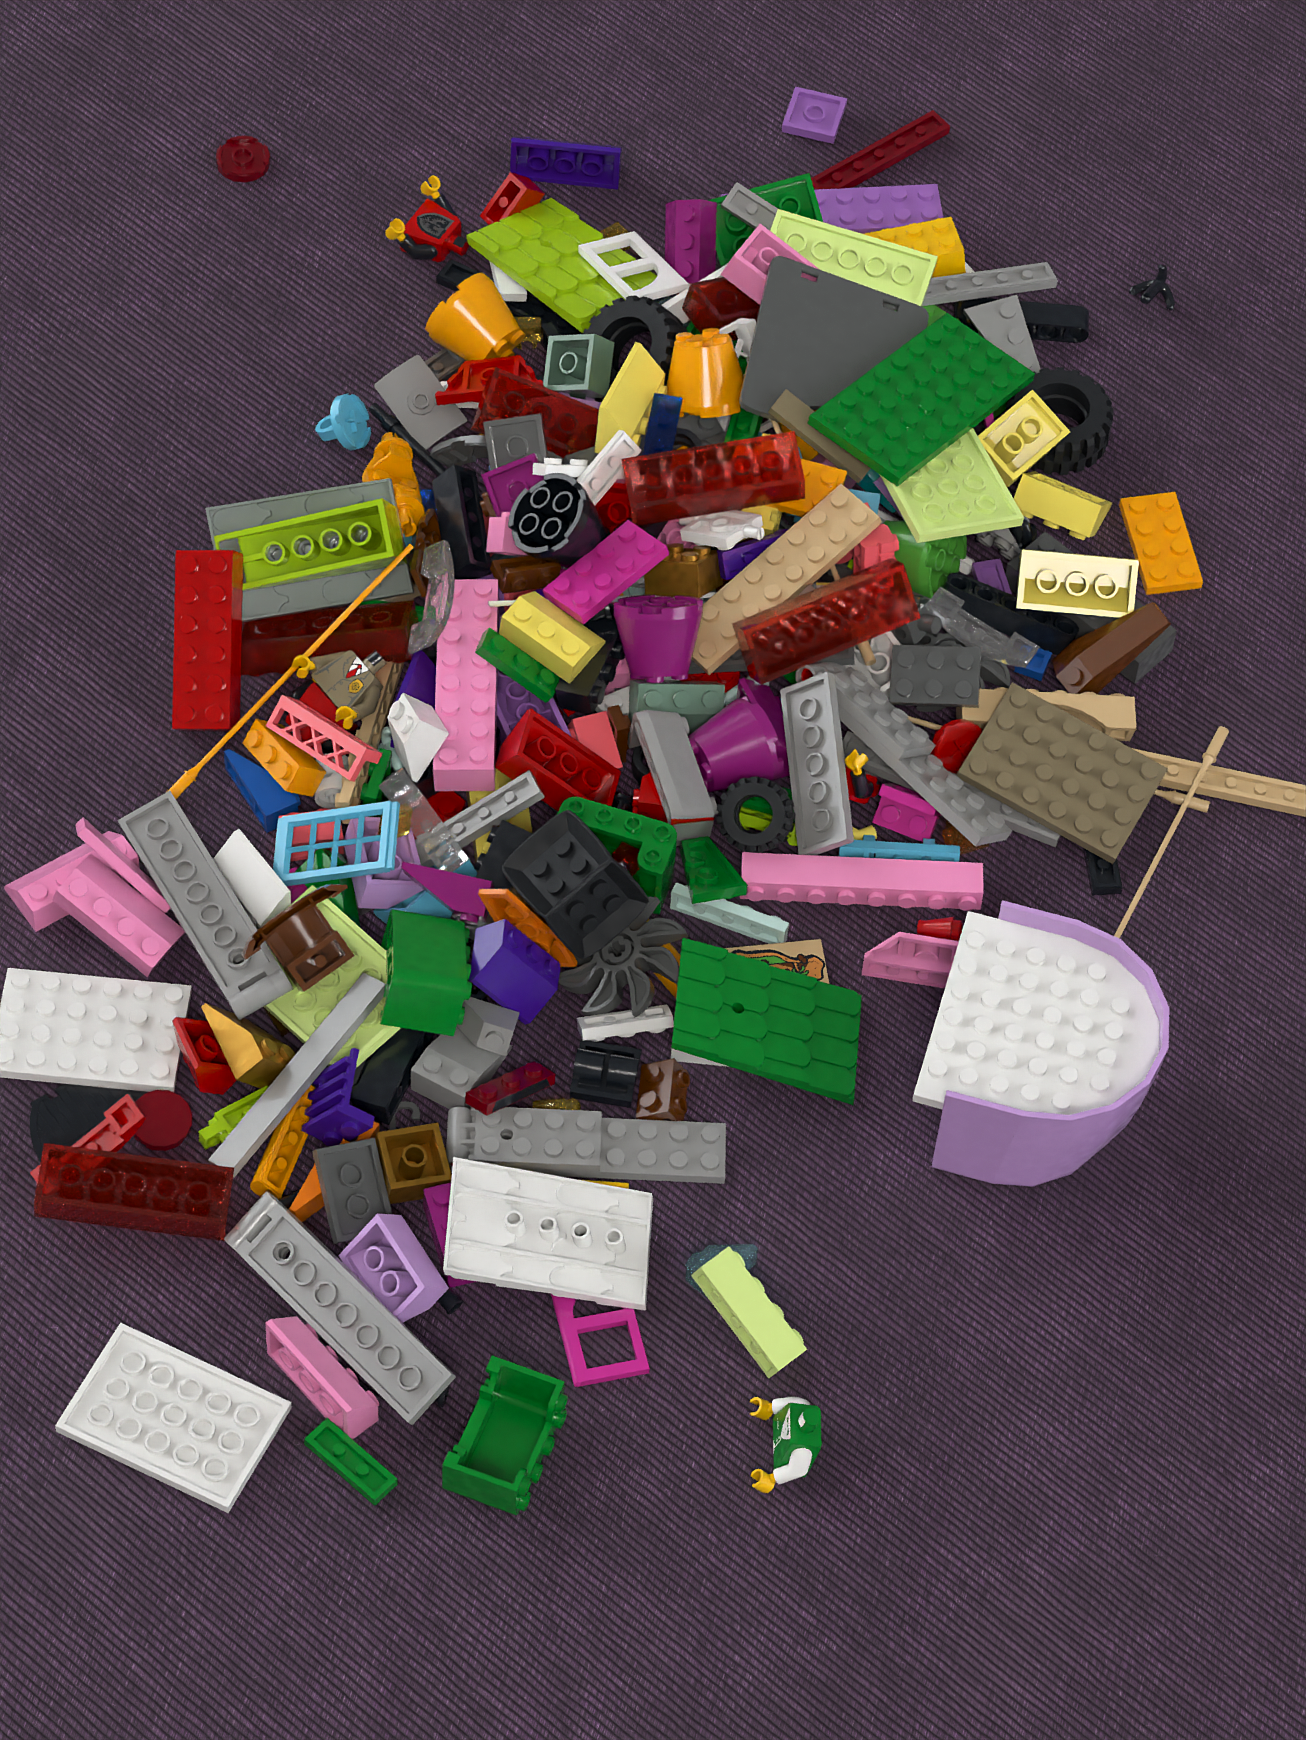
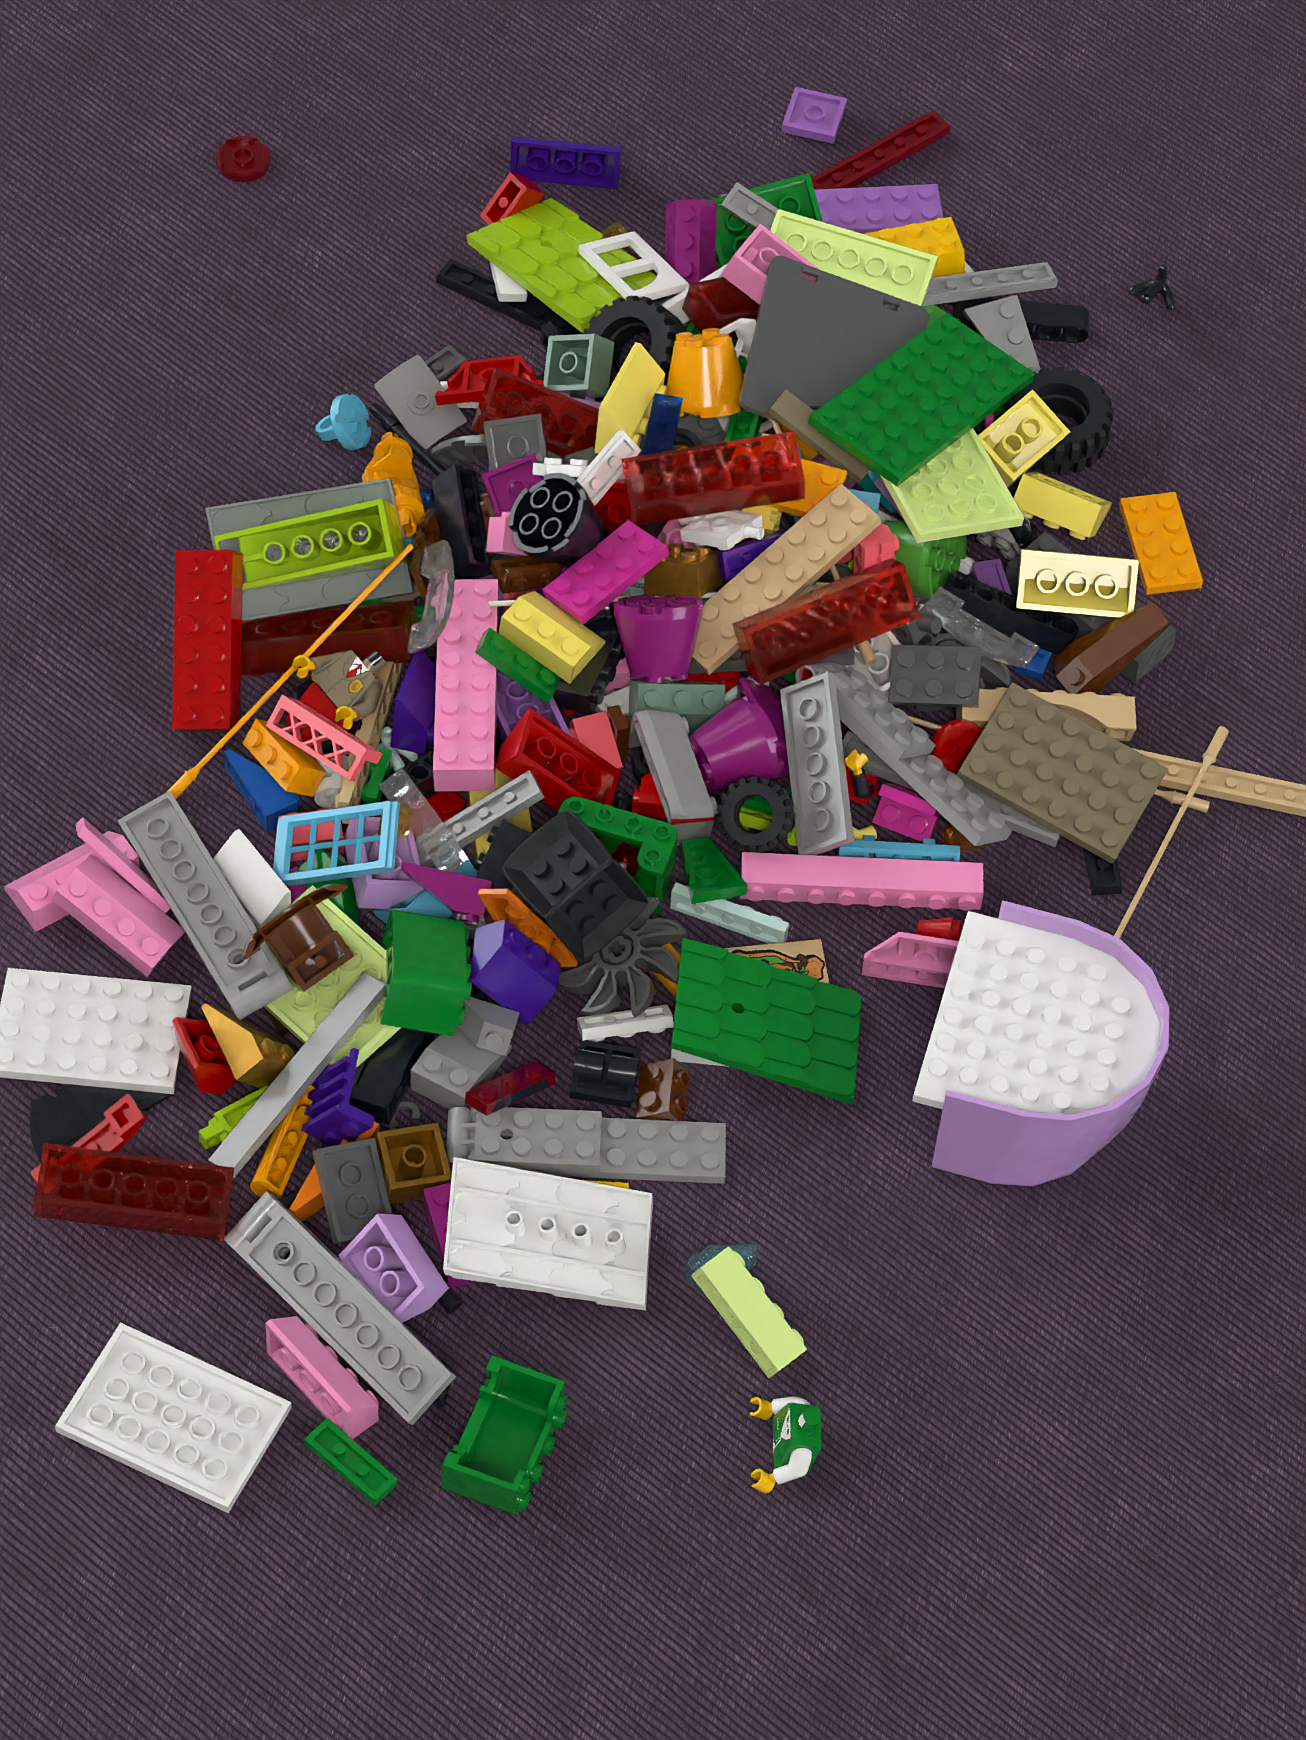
(166, 1120): dark red tile -> none
(415, 734): white slope -> none
(432, 229): torso -> none
(475, 322): light orange cone -> none
(532, 328): clear yellow tile -> none
(562, 1104): clear yellow arm -> none
(571, 1327): dark pink window -> none

